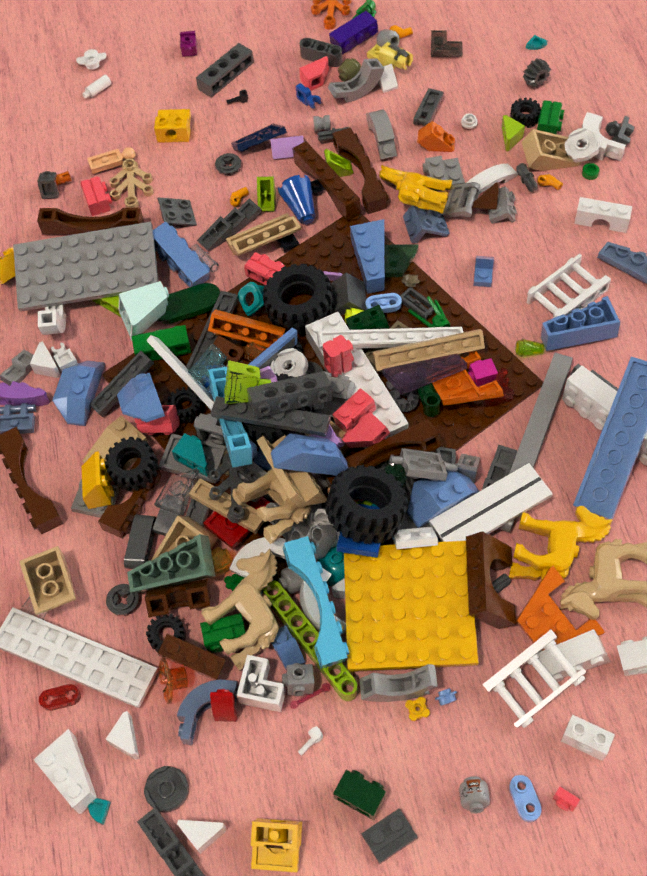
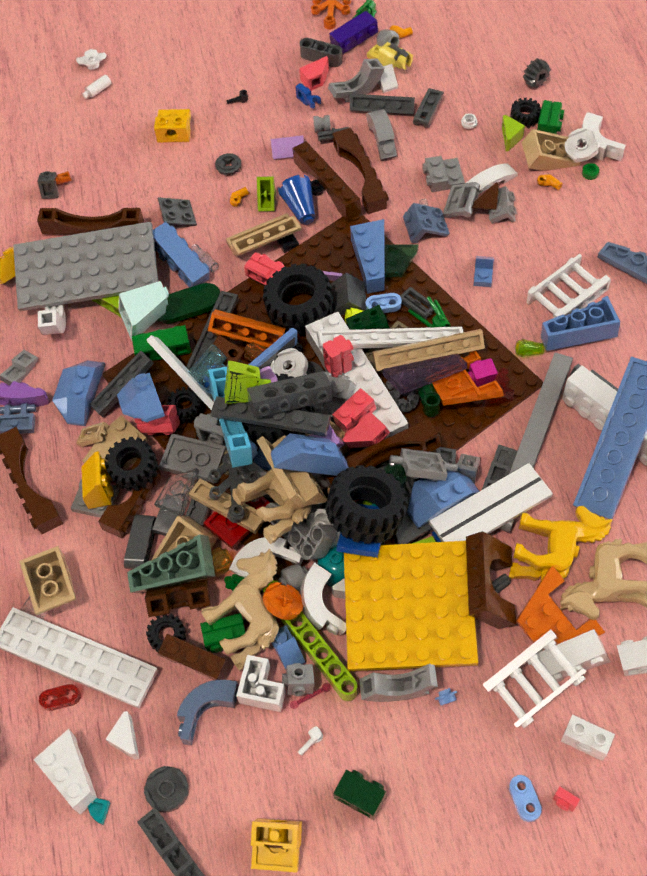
(43, 363): white slope -> none
(63, 357): white plate -> none
(93, 435): none -> tan tile
(95, 195): coral brick -> none
(109, 159): light nougat plate -> none
(124, 591): dark grey gear -> none
(130, 168): tan plant -> none
(174, 679): clear orange wheel -> none
(188, 43): magenta brick -> none
(191, 454): teal slope -> none
(202, 833): white slope -> none
(223, 706): red slope -> none
(224, 70): dark grey brick -> none
(229, 226): dark grey slope -> none
(258, 137): dark blue wing -> none
(258, 303): teal piece -> none
(283, 601): none -> orange tile
(301, 560): medium azure arch -> none
(338, 164): lime slope -> none
(349, 69): olive head -> none
(389, 836): dark grey plate -> none
(390, 104): none -> dark grey plate
(410, 280): dark tan plate -> none
(414, 188): yellow animal -> none
(415, 538): white plate -> none
(422, 712): yellow plate -> none
(435, 138): orange slope -> none
(441, 47): clear smoke plate -> none
(474, 794): light grey head -> none
(527, 177): dark grey axle -> none
(536, 43): teal tile -> none
(615, 214): white arch -> none
(618, 131): dark grey hips -> none

